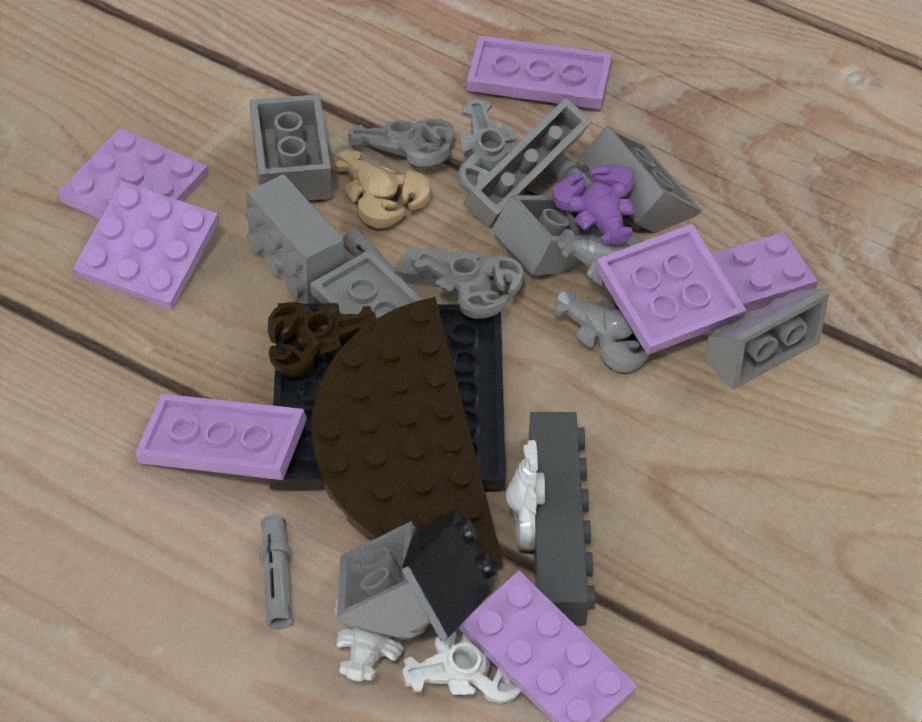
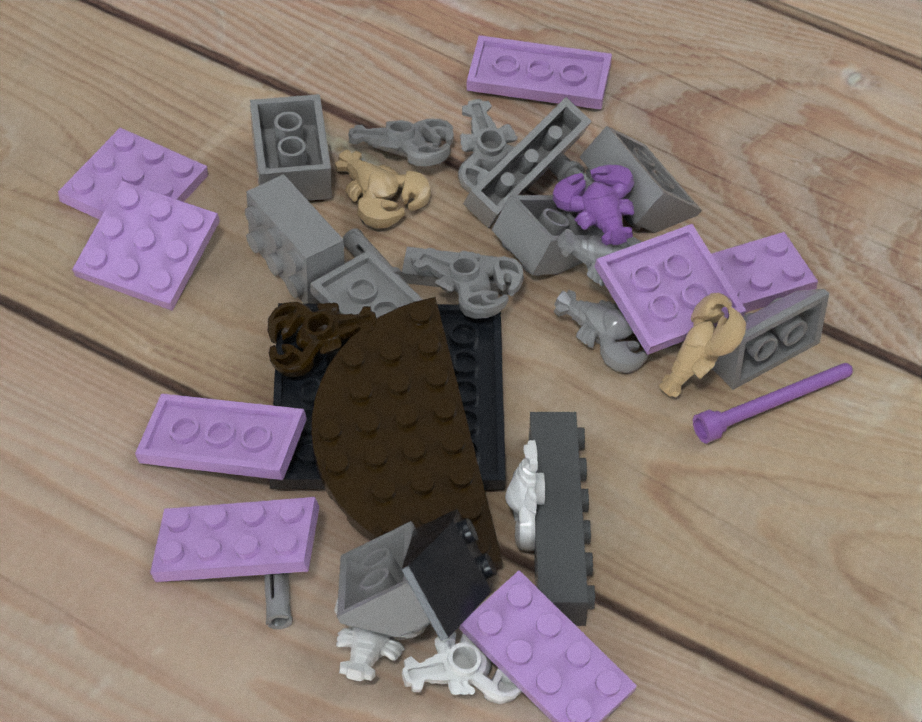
(235, 539): none -> lavender plate
(705, 341): none -> tan animal
(711, 424): none -> medium lavender piece

